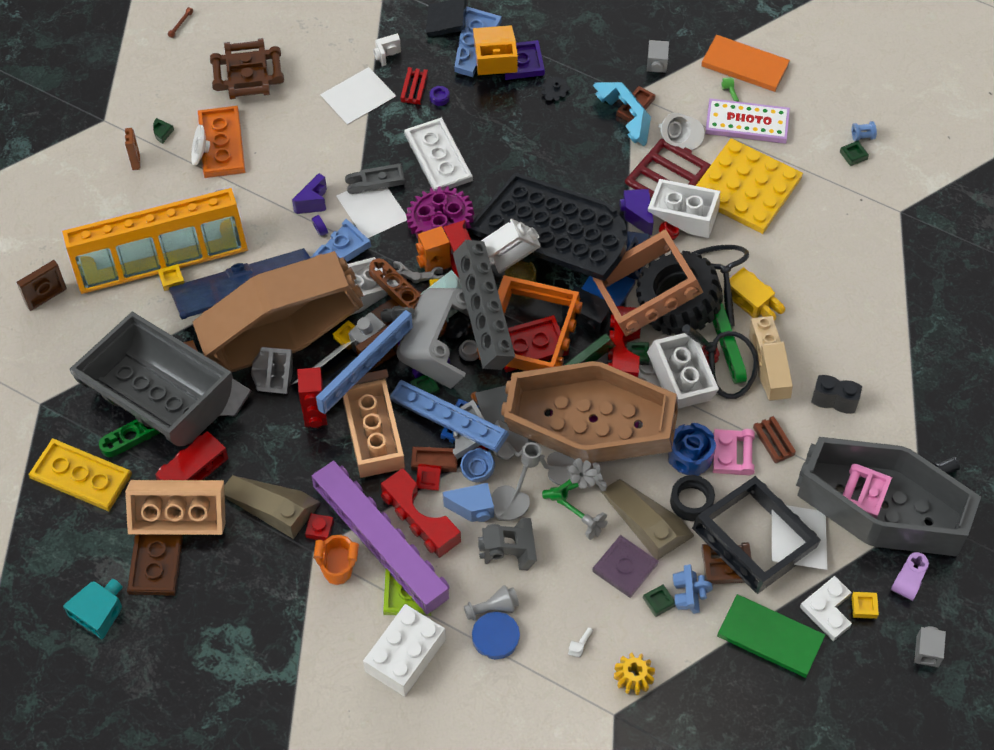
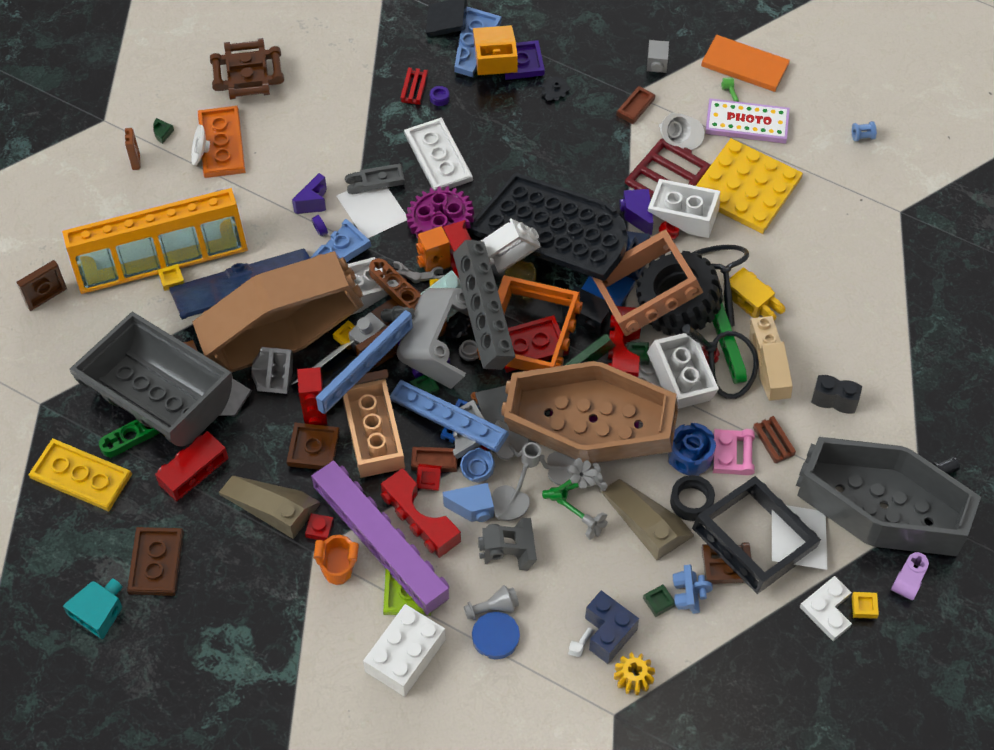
(171, 33): copper hinge -> none
(175, 507): light nougat brick -> none
(312, 446): none -> reddish brown plate
(358, 95): white sticker -> none
(387, 46): white bracket -> none
(614, 626): none -> dark blue brick
(625, 566): clear purple tile -> none
(640, 124): medium azure slope -> none
(771, 635): green tile -> none
(854, 153): dark green tile -> none
(873, 489): bright pink plate -> none
(930, 646): light grey brick -> none

